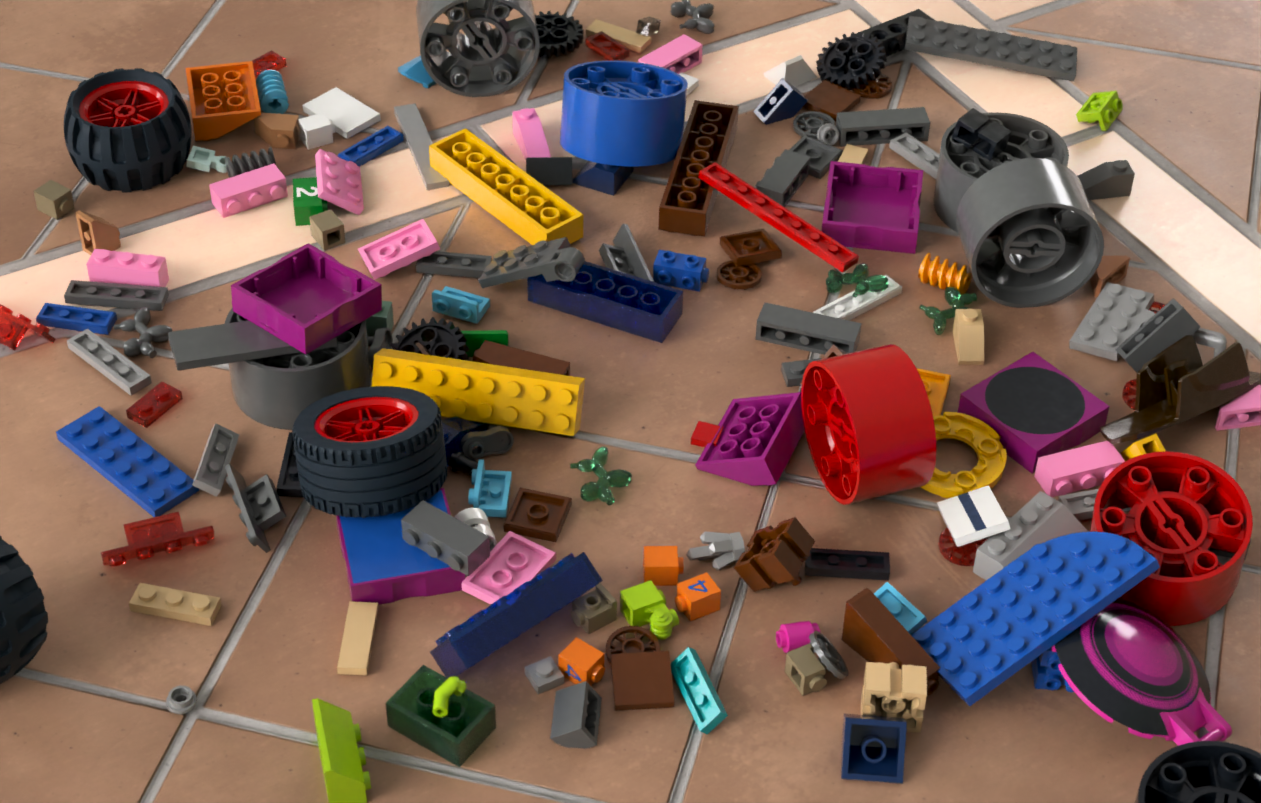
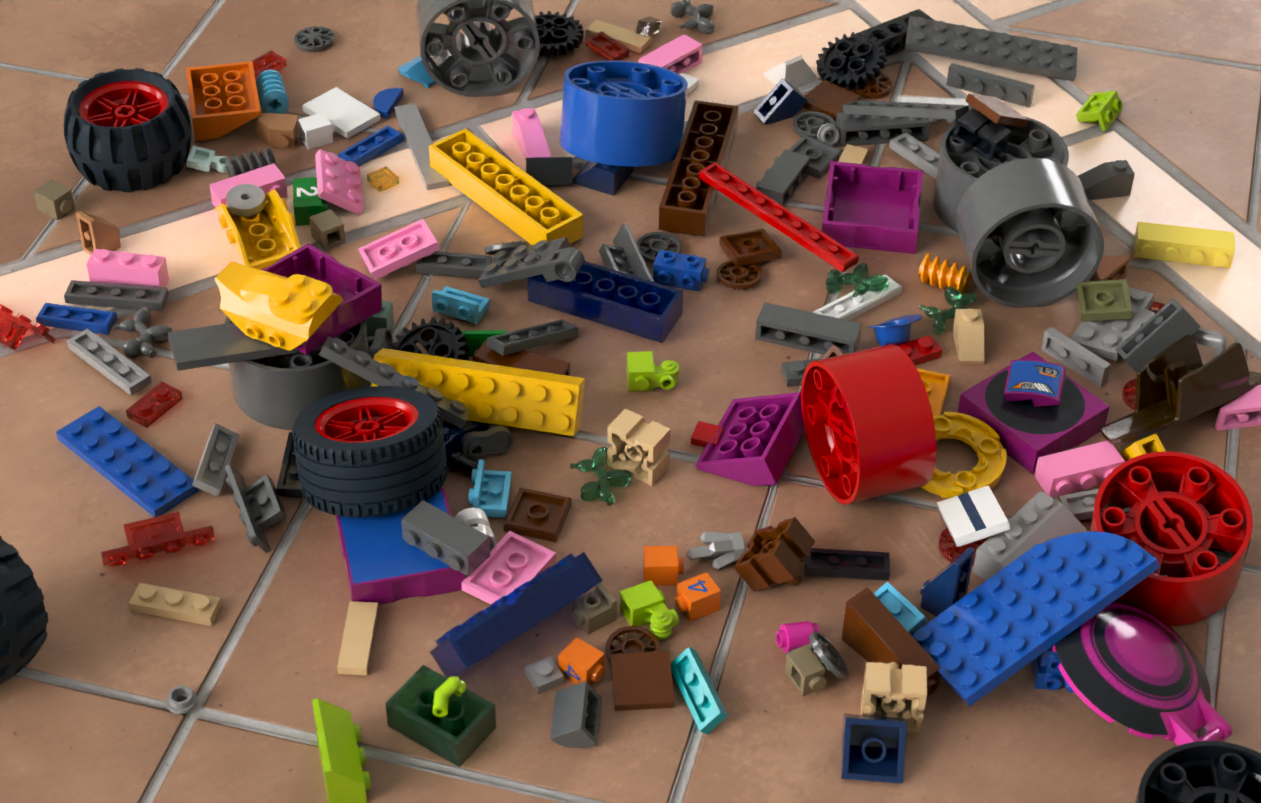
(245, 200): none -> light grey piece
(263, 236): none -> yellow slope
(274, 306): none -> yellow slope
(314, 38): none -> dark grey wheel
(383, 179): none -> clear yellow tile
(385, 375): none -> dark grey plate
(386, 101): none -> blue tile
(493, 249): none -> dark grey wheel
(532, 337): none -> dark grey tile
(638, 446): none -> tan brick
(645, 375): none -> lime brick
(657, 244): none -> dark grey wheel
(895, 330): none -> blue piece
(898, 110): none -> dark grey plate
(922, 350): none -> red plate
(934, 100): none -> white tile
(948, 585): none -> dark blue slope
(990, 85): none -> dark grey plate
(996, 110): none -> reddish brown tile
(1035, 381): none -> slope
(1075, 357): none -> light grey plate
(1104, 300): none -> olive plate
(1184, 244): none -> light yellow brick

